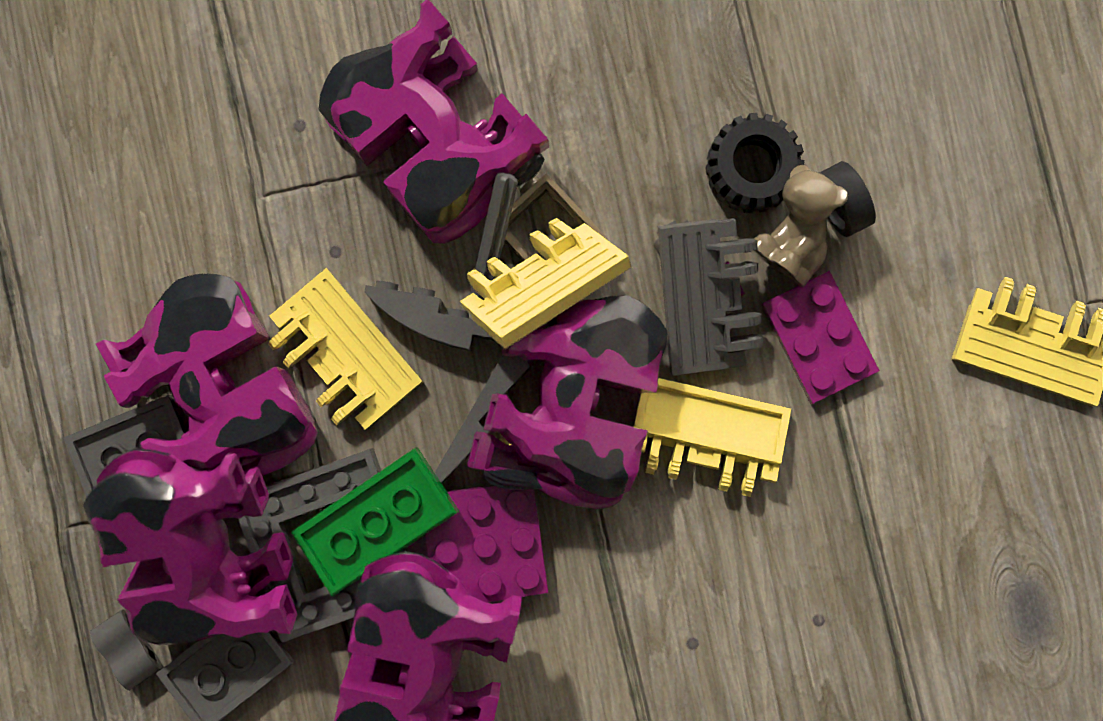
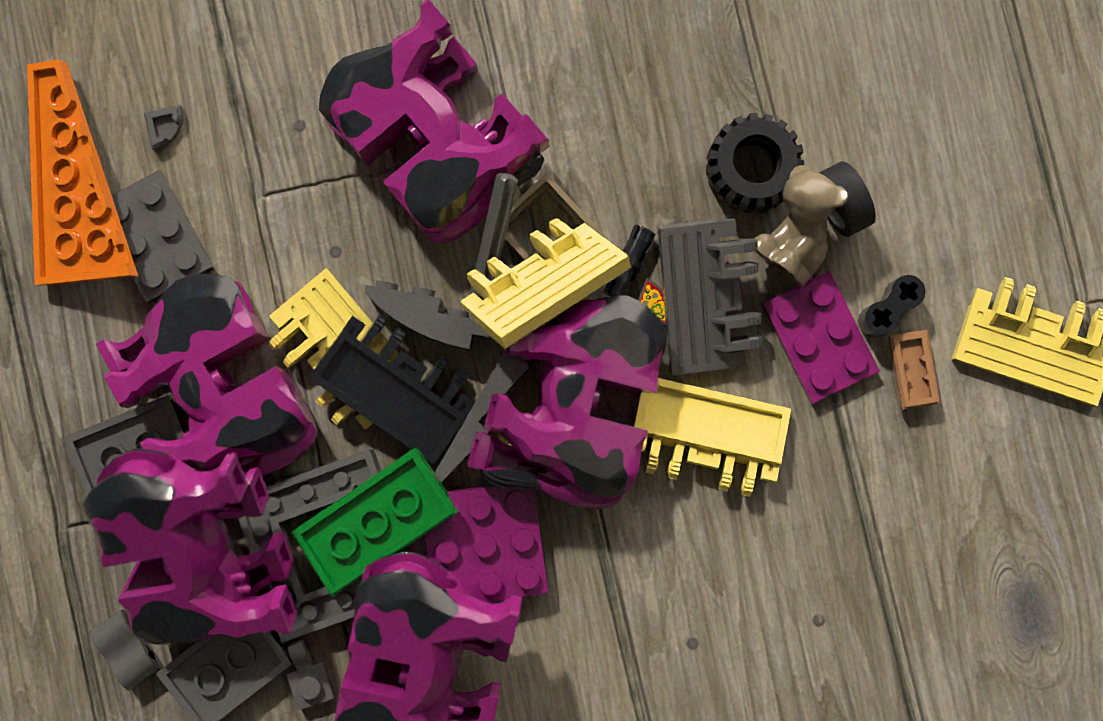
(72, 206): none -> orange wing
(159, 236): none -> dark grey plate
(163, 125): none -> dark grey tile
(310, 680): none -> dark grey plate
(391, 391): none -> black hinge
(635, 248): none -> black pin
(653, 298): none -> tile
(892, 306): none -> black axle
(913, 369): none -> medium nougat plate

